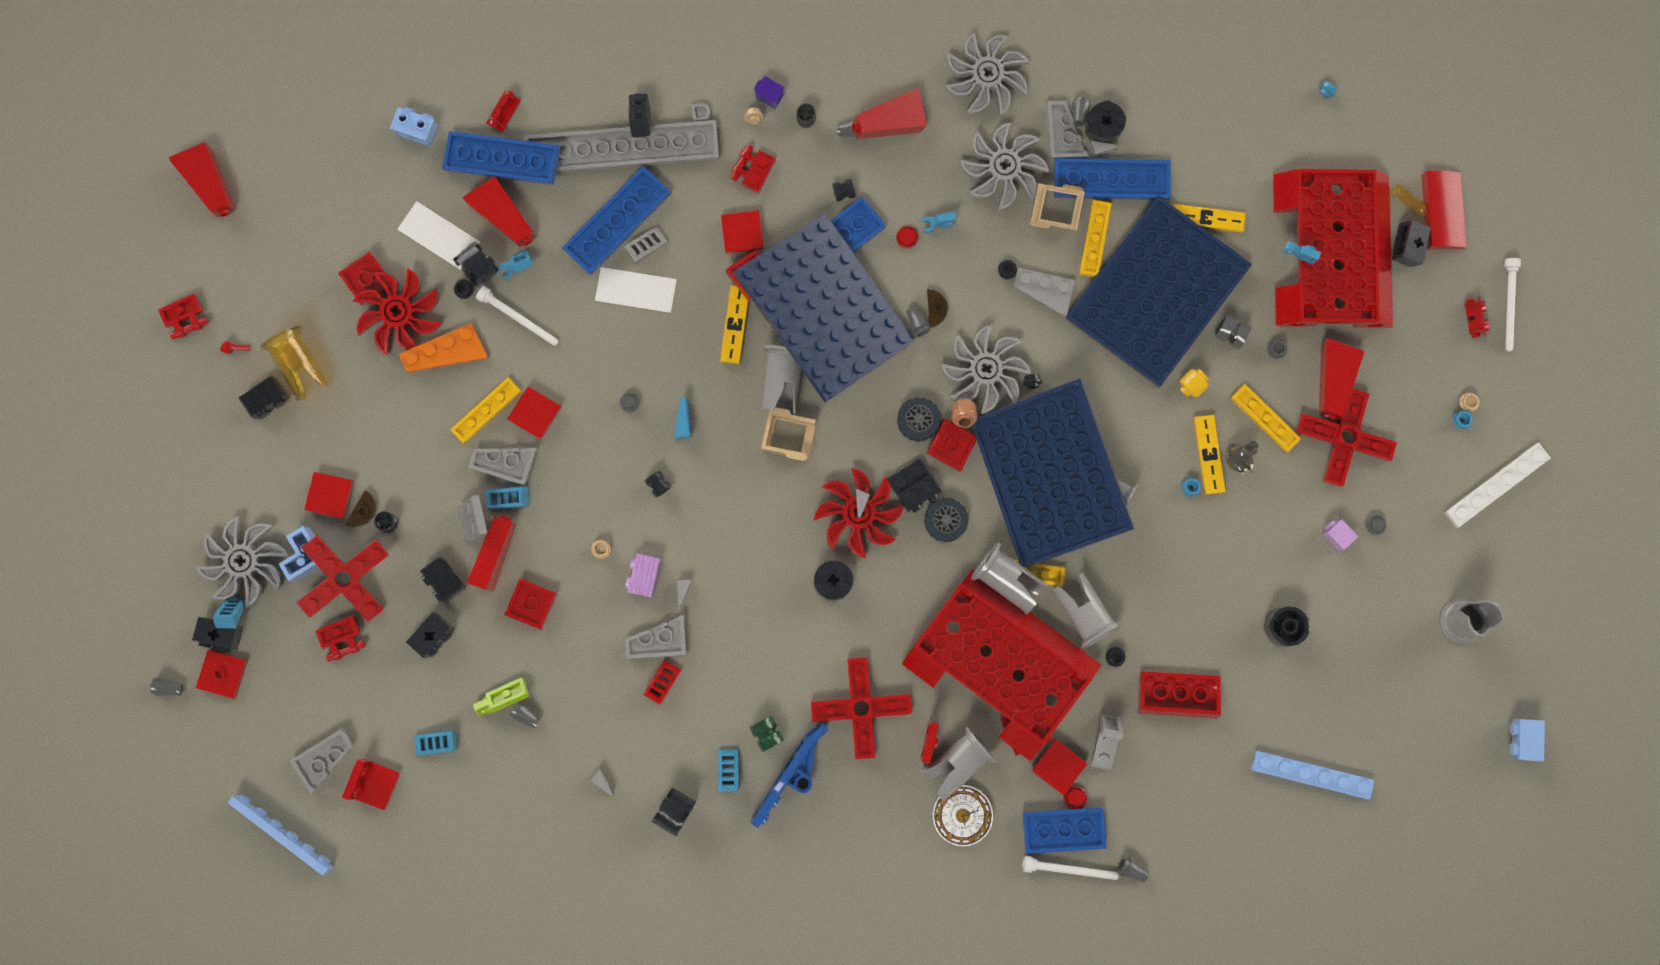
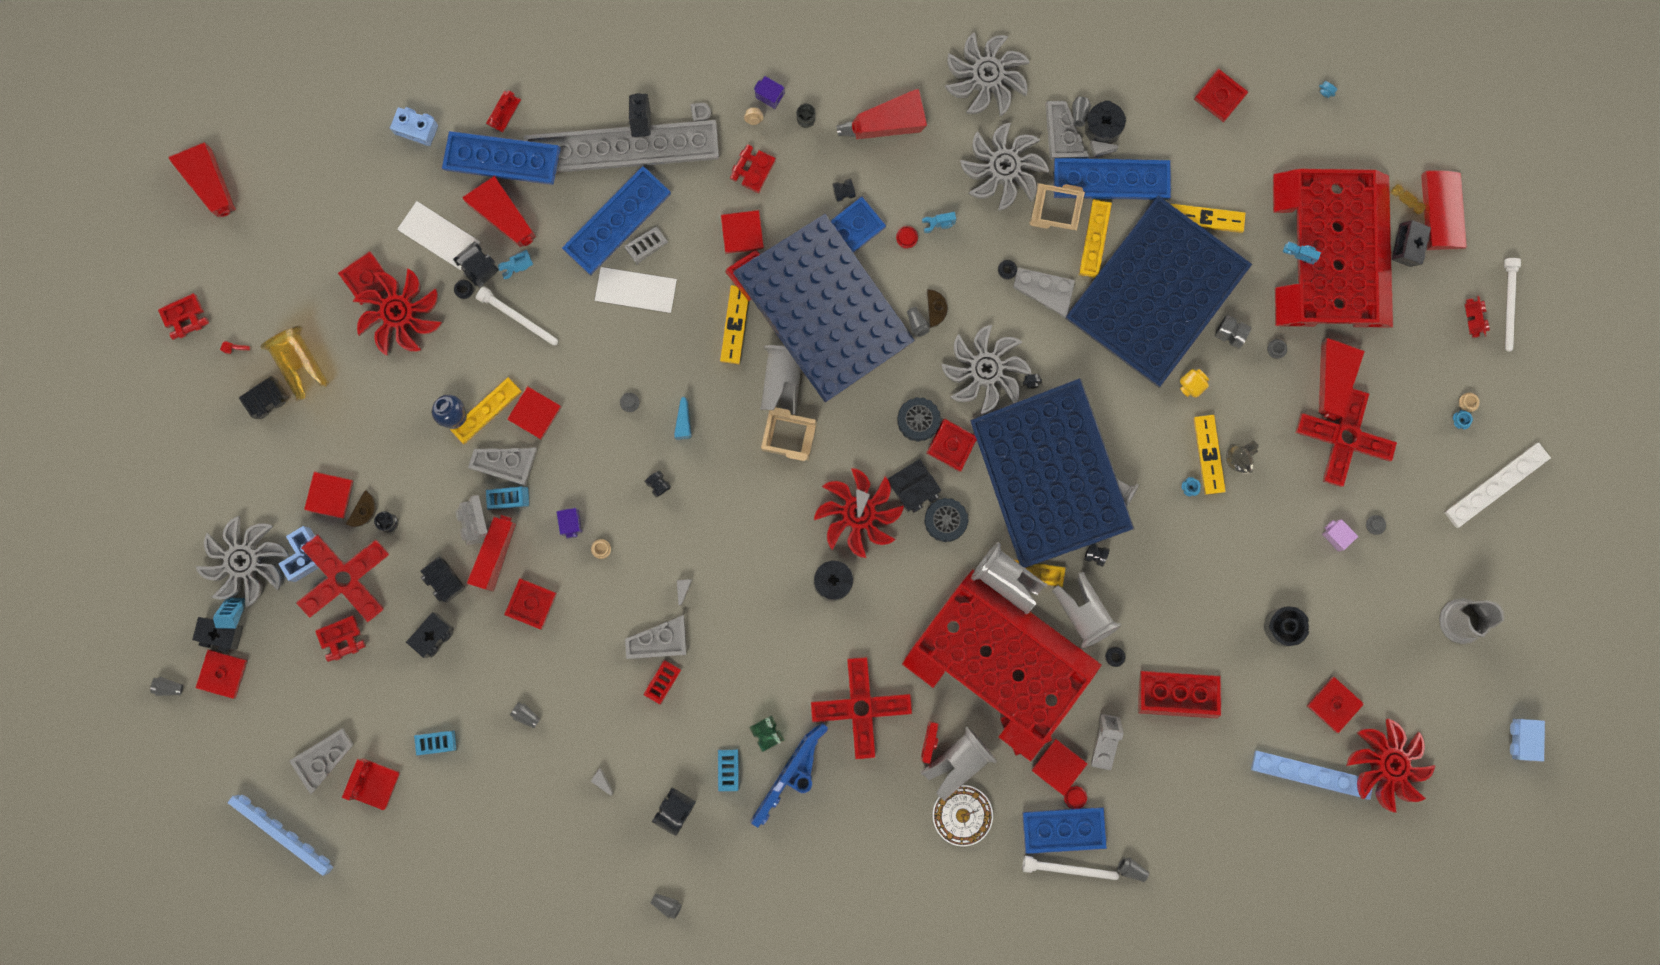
(449, 349): orange wing -> none
(449, 412): none -> dark blue piece
(502, 697): lime hinge -> none
(569, 523): none -> dark purple brick
(643, 575): lavender brick -> none
(667, 906): none -> dark grey cone
(964, 413): nougat head -> none
(1097, 554): none -> black wheel
(1221, 95): none -> red plate
(1265, 418): yellow tile -> none
(1335, 705): none -> red plate
(1389, 778): none -> red piece

